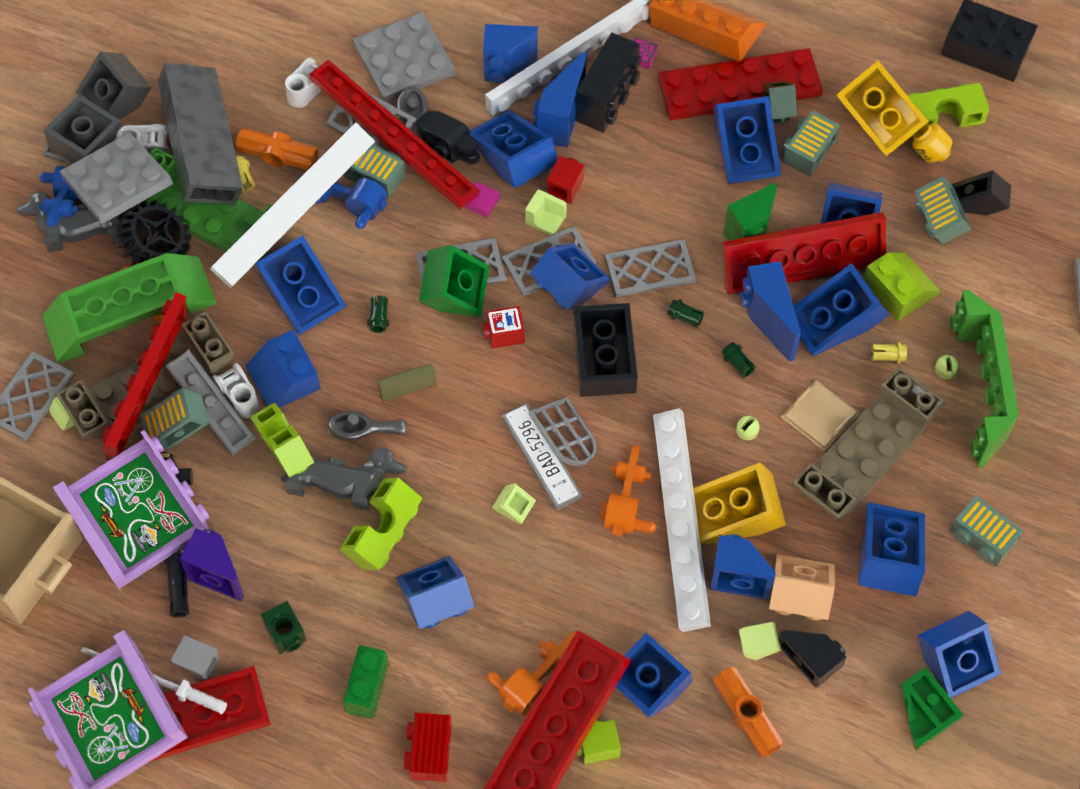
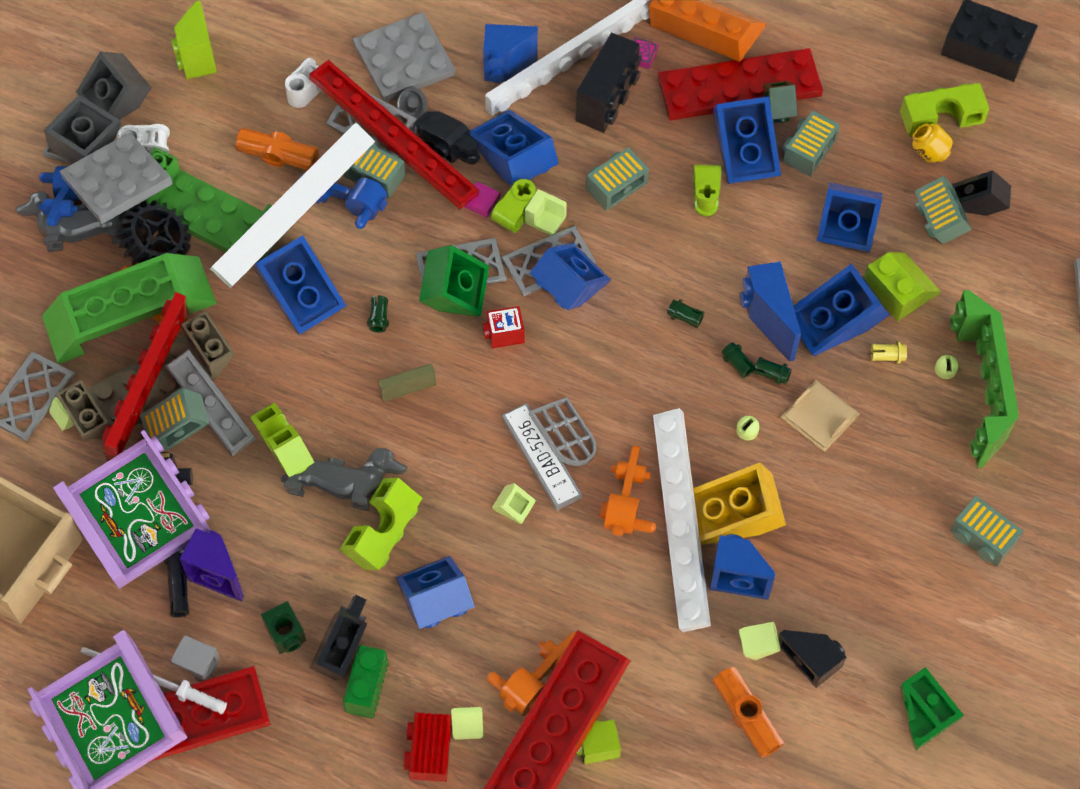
(193, 44): none -> lime slope
(199, 134): flat silver brick -> none
(236, 387): white piece -> none
(246, 178): light yellow pin -> none
(283, 370): blue slope -> none
(340, 640): none -> black hinge
(356, 425): flat silver piece -> none
(467, 723): none -> yellowish green slope
(511, 209): none -> lime piece
(557, 108): blue slope -> none
(565, 179): red brick -> none
(605, 349): black brick -> none
(617, 178): none -> sand green brick
(641, 286): light grey window -> none
(652, 677): blue slope -> none
(706, 189): none -> lime piece
(750, 214): green slope -> none
(773, 371): none -> dark green pin
(802, 587): light nougat slope -> none
(808, 250): red plate -> none
(870, 445): dark tan slope -> none
(882, 108): yellow slope -> none
(892, 550): blue slope -> none
(960, 653): blue slope -> none

